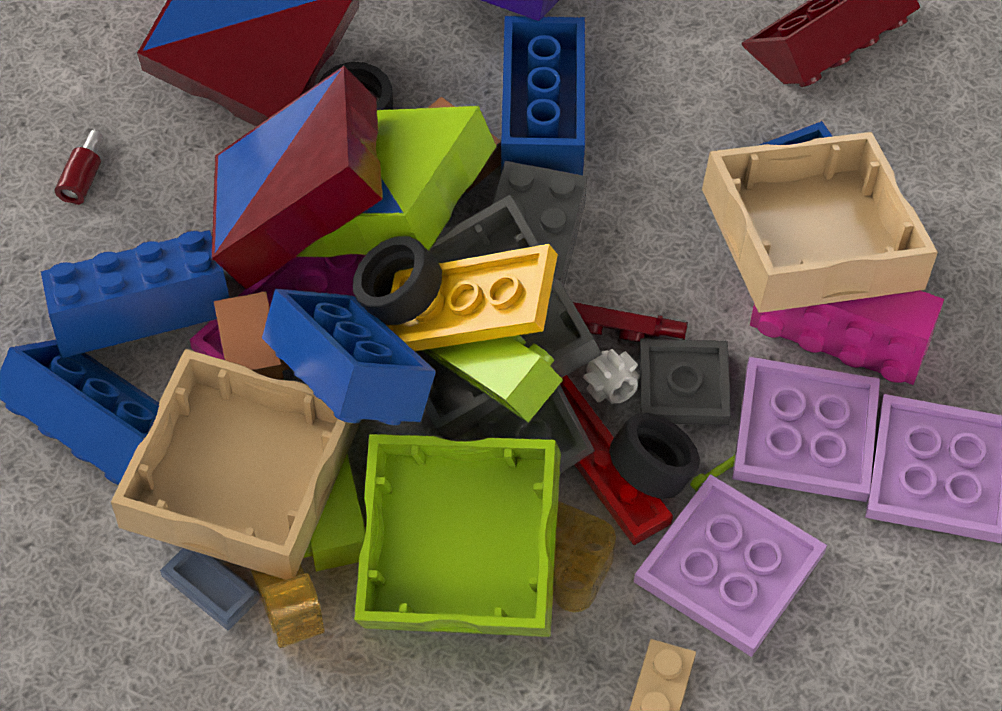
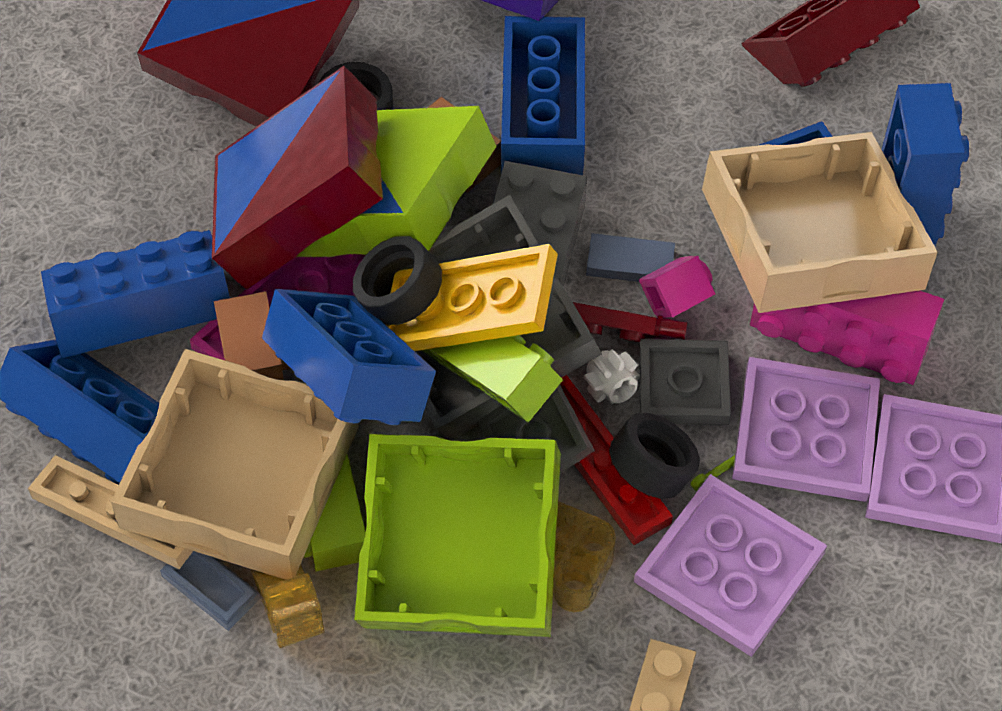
(80, 170): dark red piece -> none
(88, 500): none -> tan plate
(626, 257): none -> sand blue tile
(678, 286): none -> dark pink brick
(926, 150): none -> blue brick

